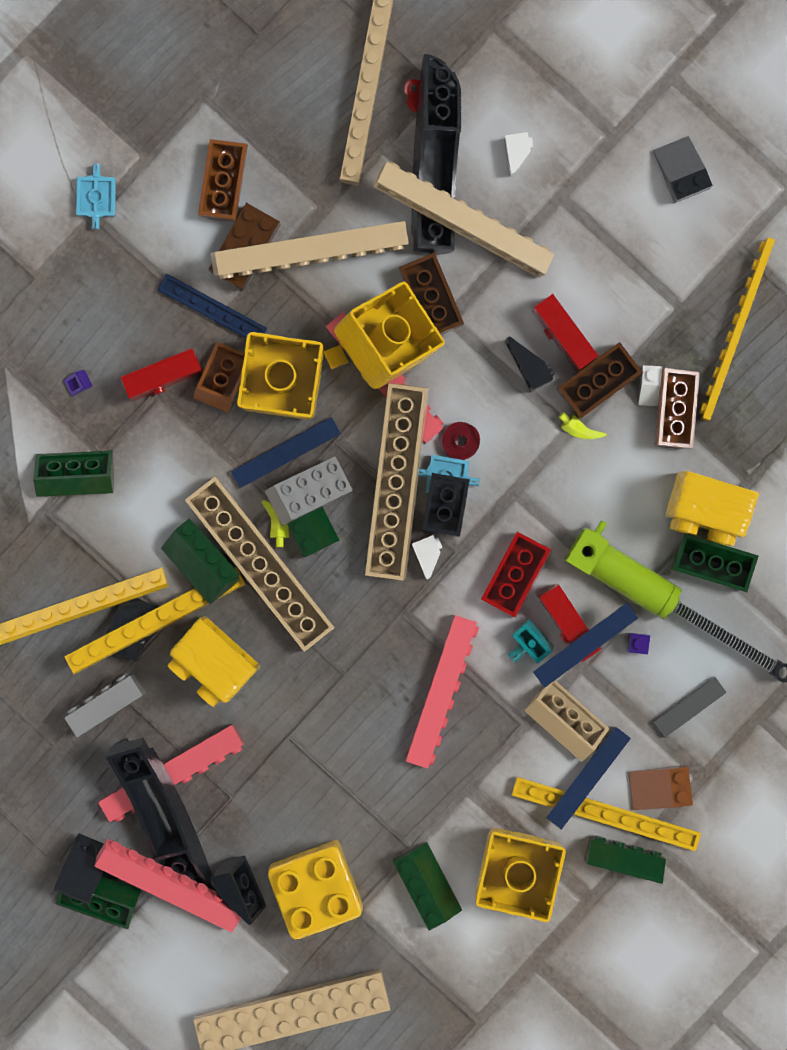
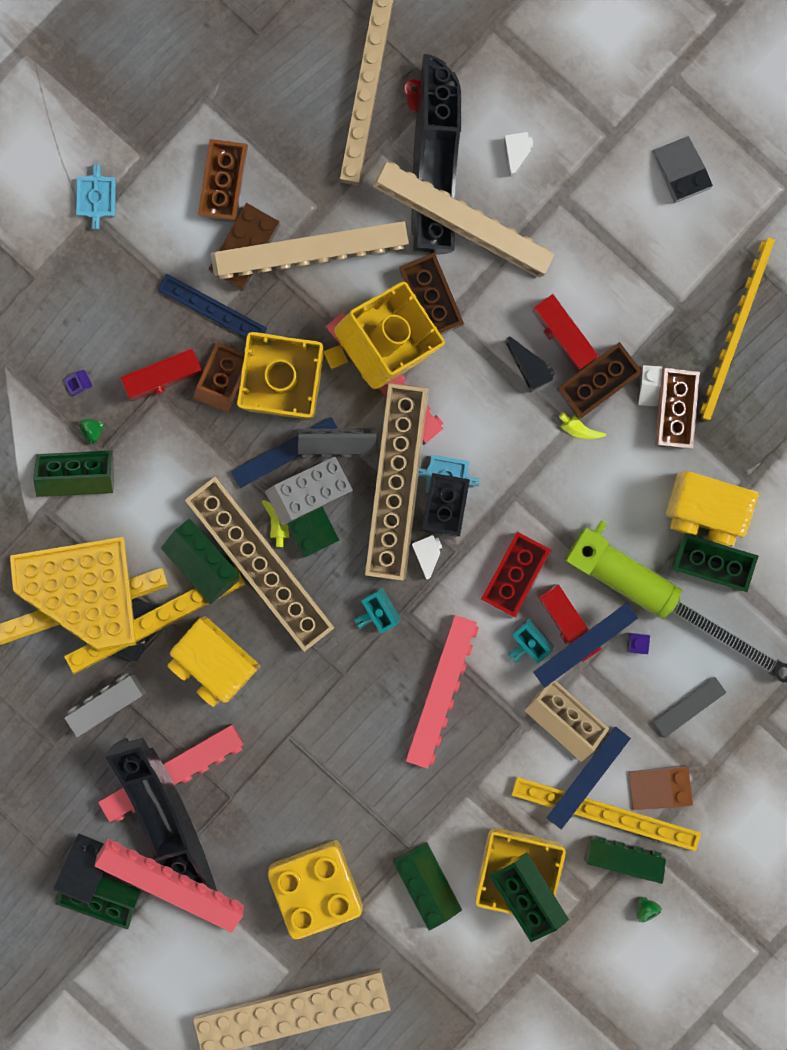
(81, 589): none -> yellow plate
(91, 429): none -> green brick
(238, 888): black slope -> none
(336, 441): none -> dark grey slope
(379, 611): none -> teal brick
(450, 437): dark red plate -> none
(529, 897): none -> dark green slope
(647, 910): none -> green brick

